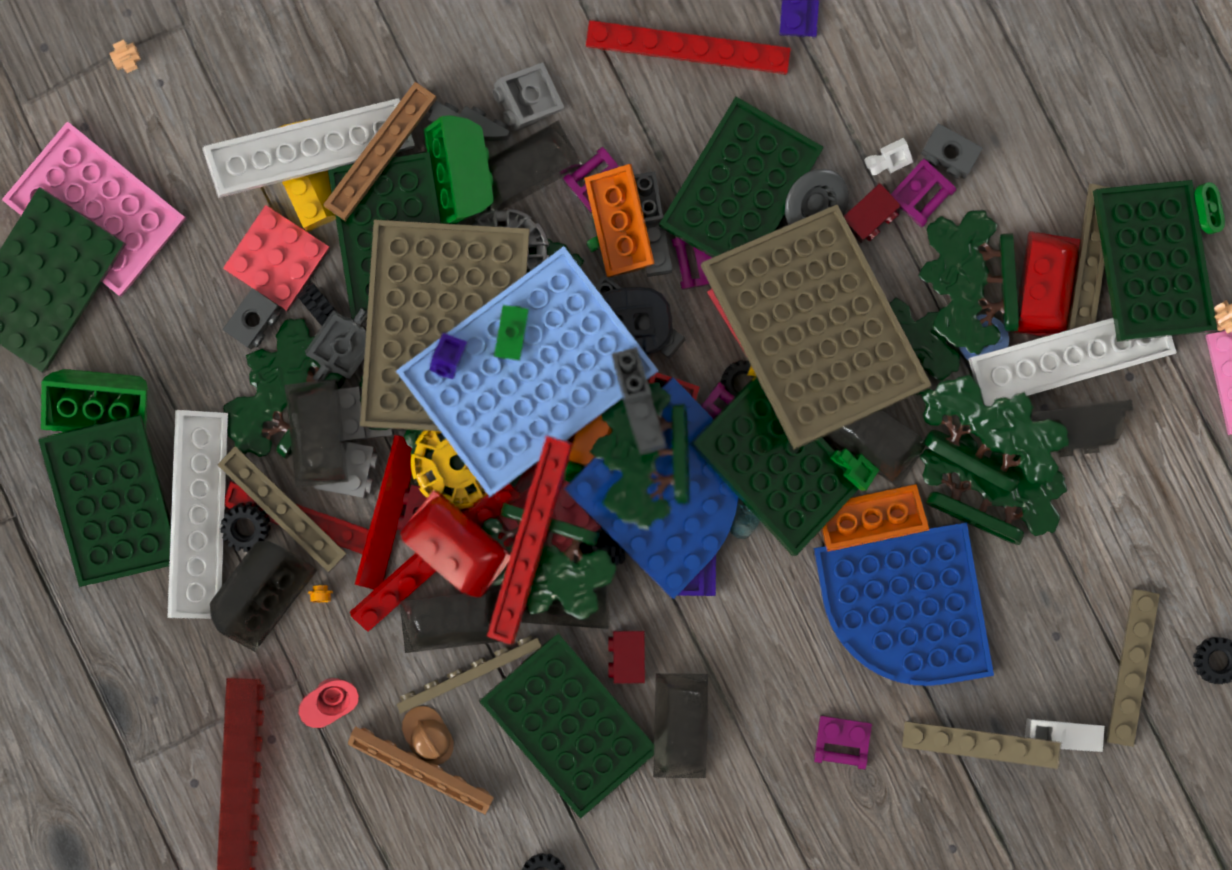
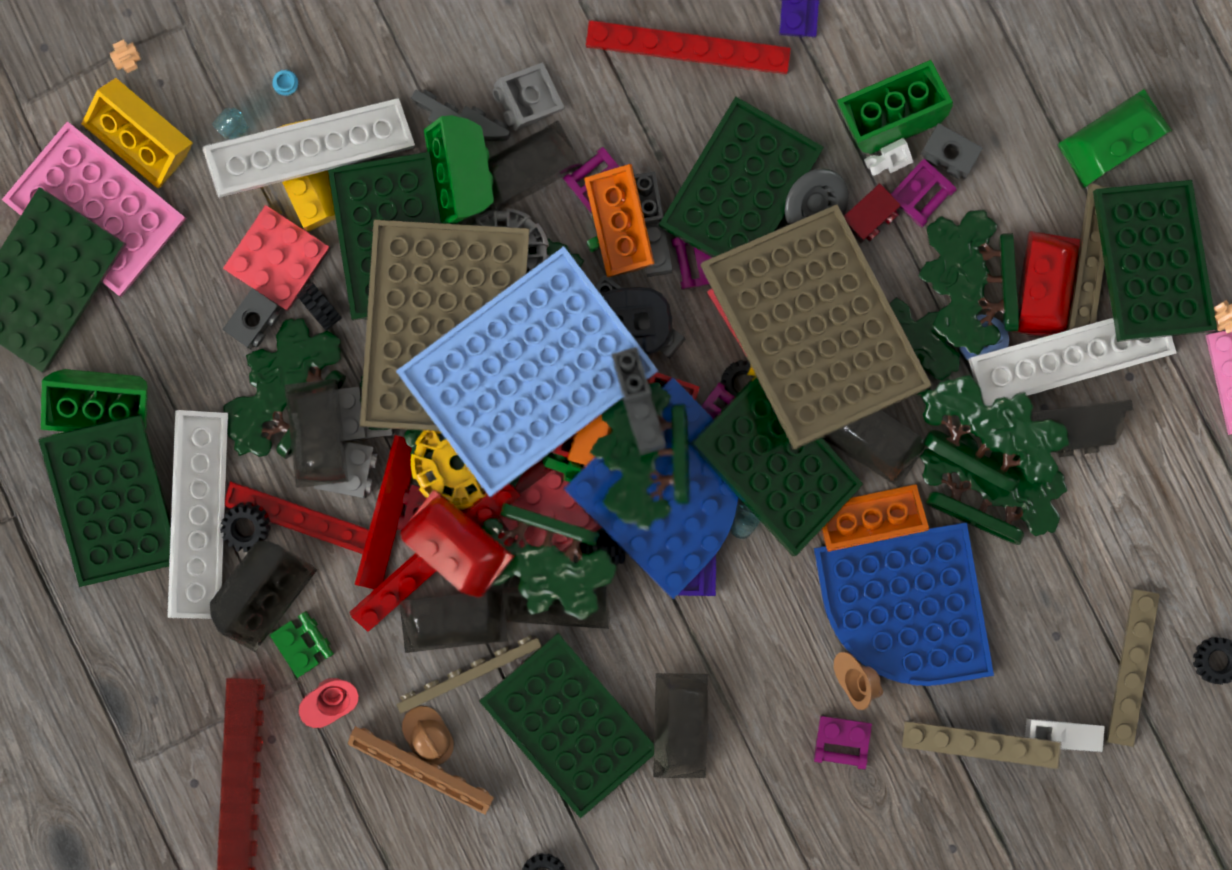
(136, 132): none -> yellow slope
(230, 123): none -> clear light blue plate
(282, 509): dark tan plate -> none
(285, 82): none -> medium azure plate
(294, 647): none -> green plate
(320, 594): light orange plate -> none
(339, 345): dark grey plate -> none
(380, 151): medium nougat plate -> none
(447, 356): dark purple bracket -> none
(511, 333): green plate -> none
(530, 539): red plate -> none
(628, 656): dark red brick -> none
(858, 681): none -> medium nougat piece
(859, 469): green plate -> none
(896, 107): none -> green windscreen
(1114, 138): none -> green windscreen
(1209, 208): green plate -> none

